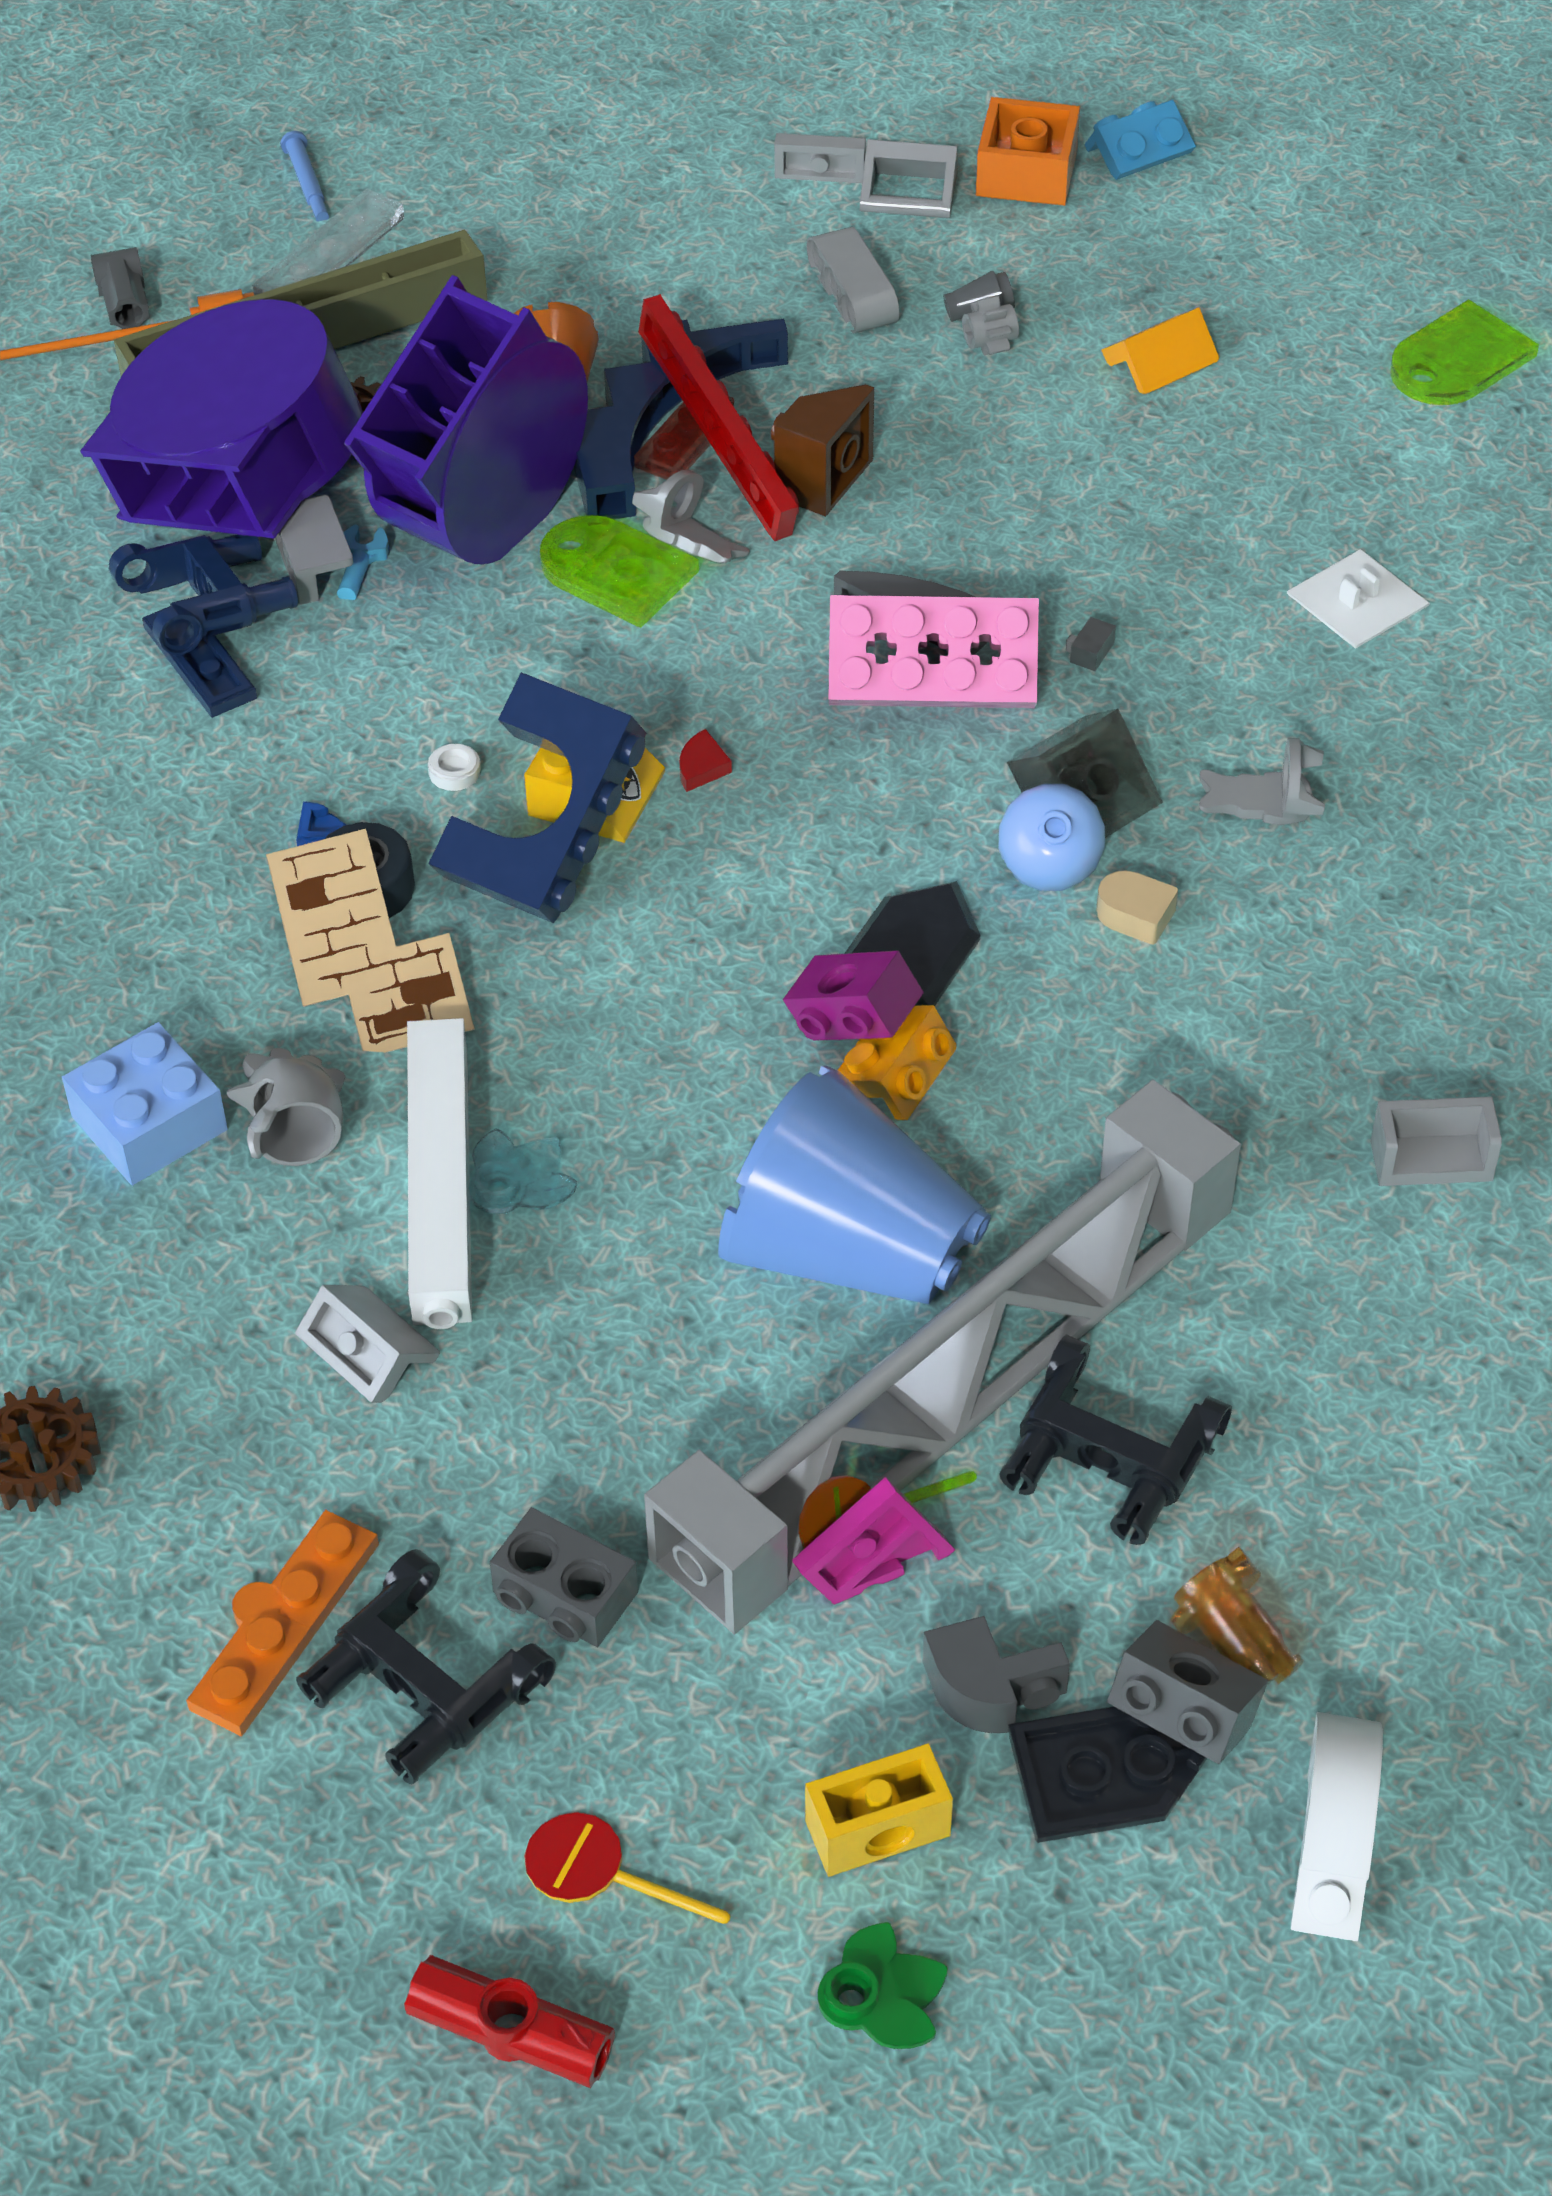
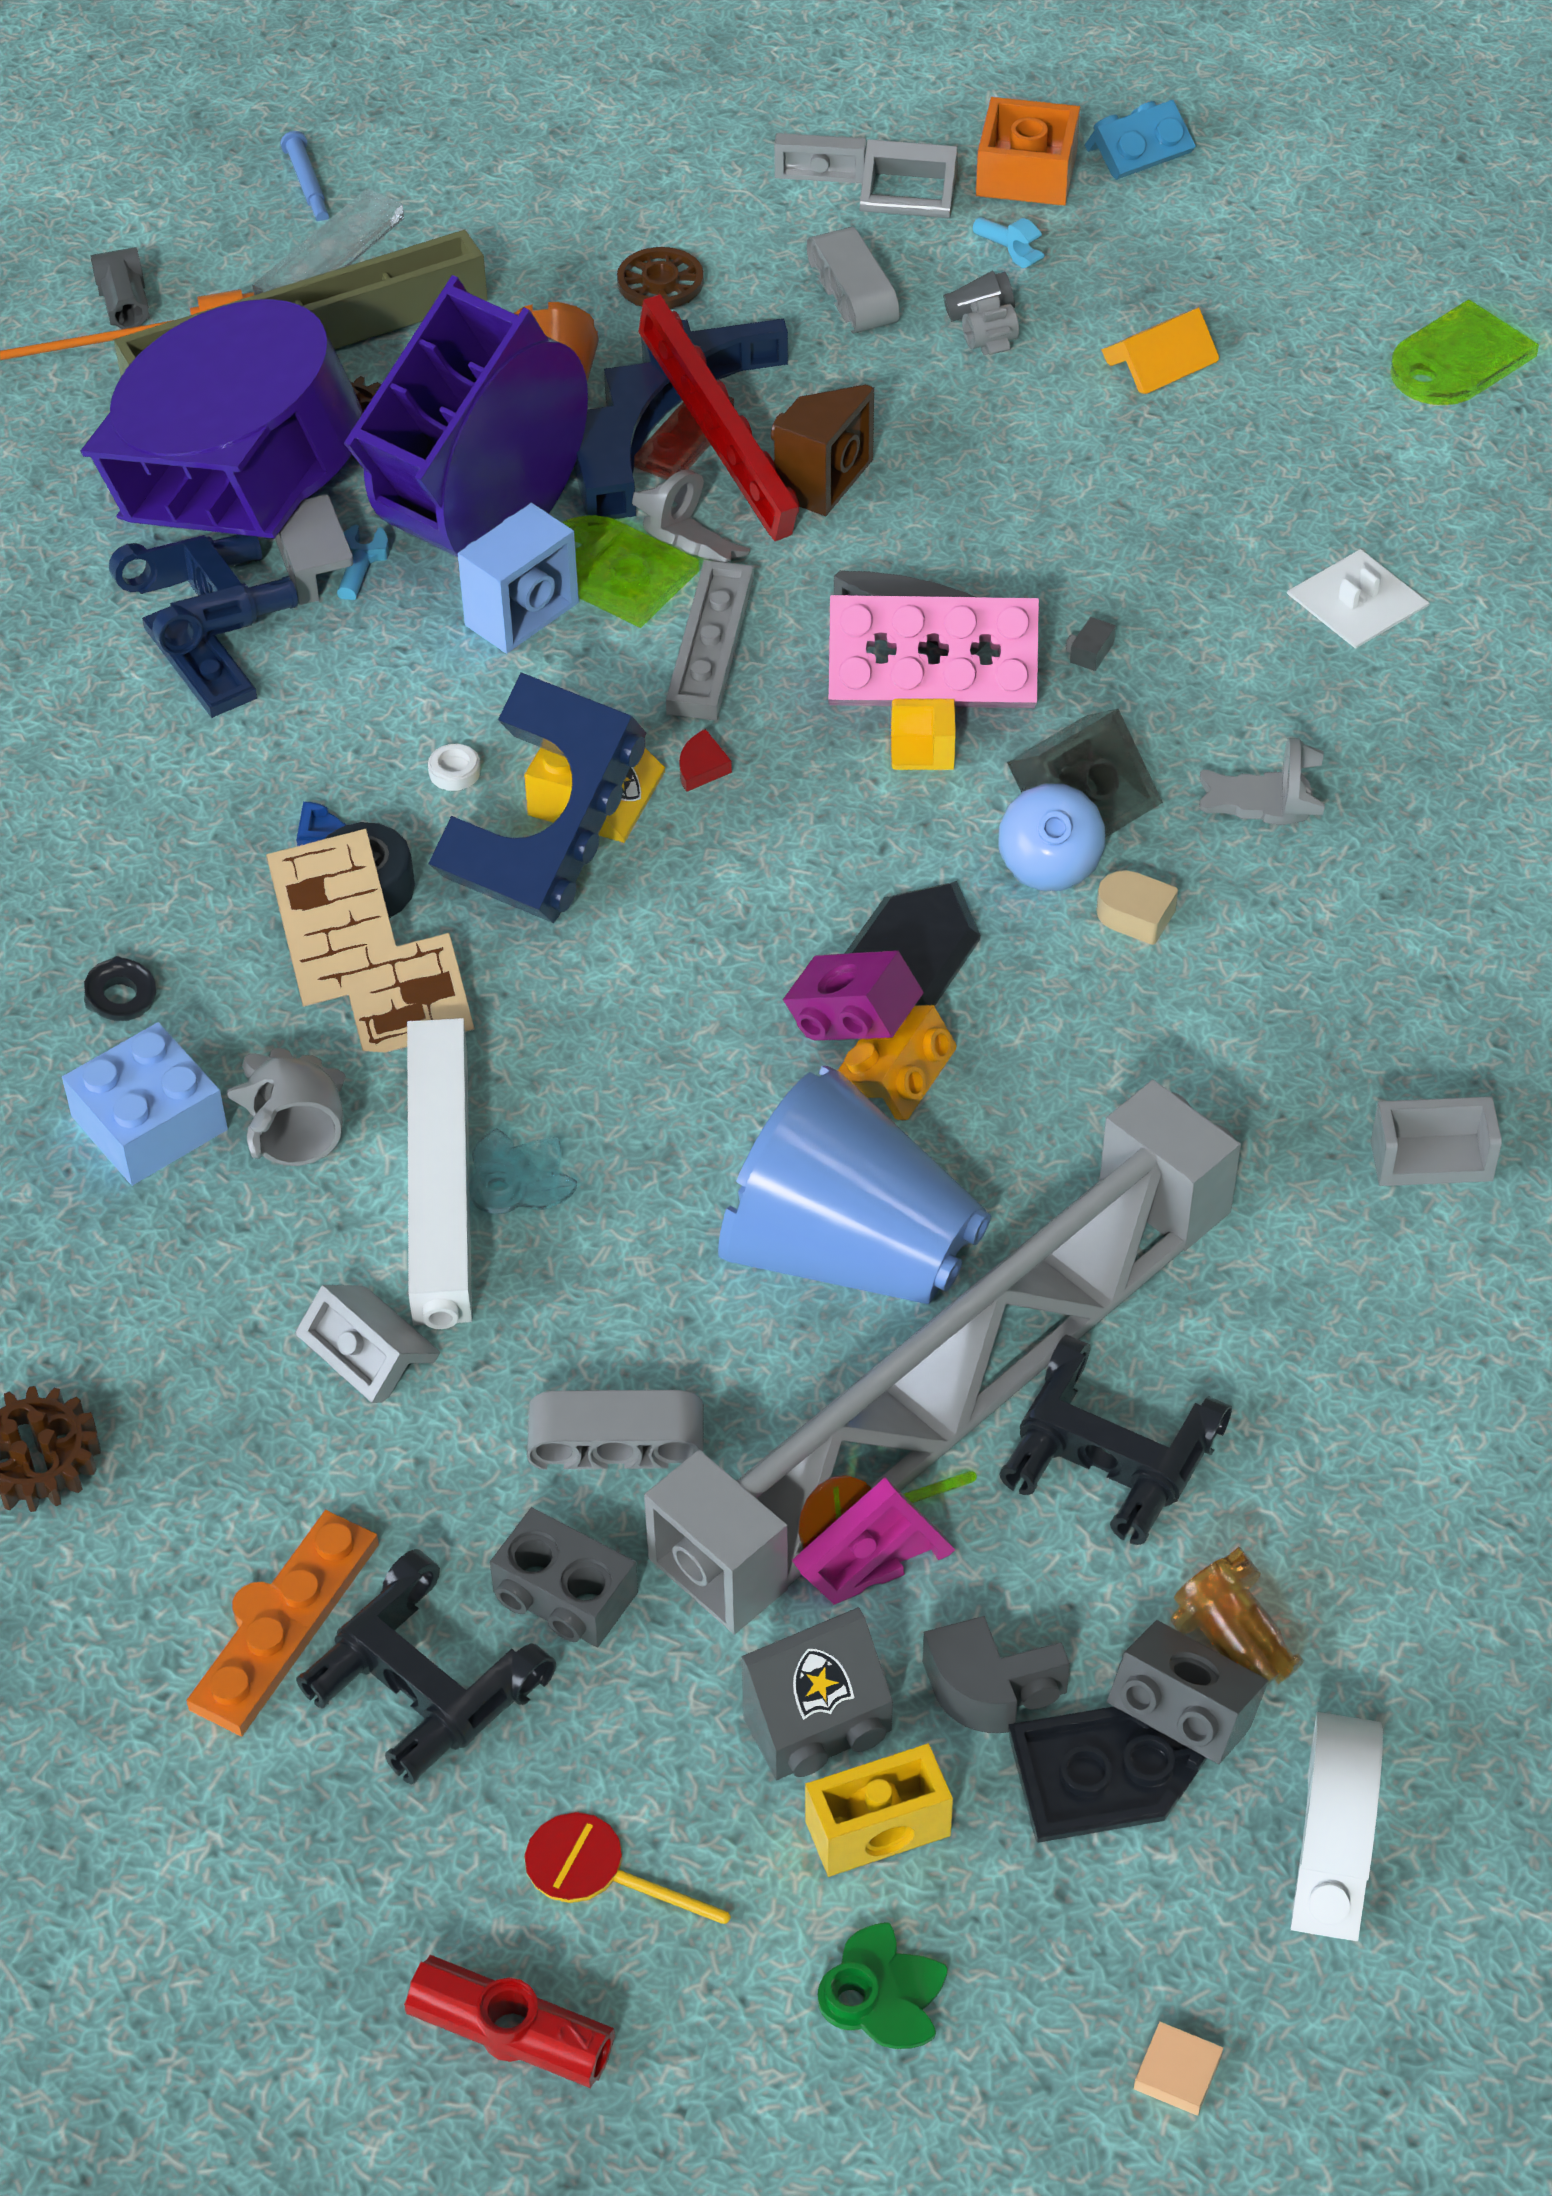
(119, 972): none -> black piece
(518, 577): none -> light blue brick
(614, 1428): none -> light grey beam
(660, 276): none -> reddish brown wheel
(710, 640): none -> light grey plate
(816, 1695): none -> dark grey slope
(922, 734): none -> yellow panel
(1015, 237): none -> medium azure bar
(1178, 2068): none -> light nougat tile

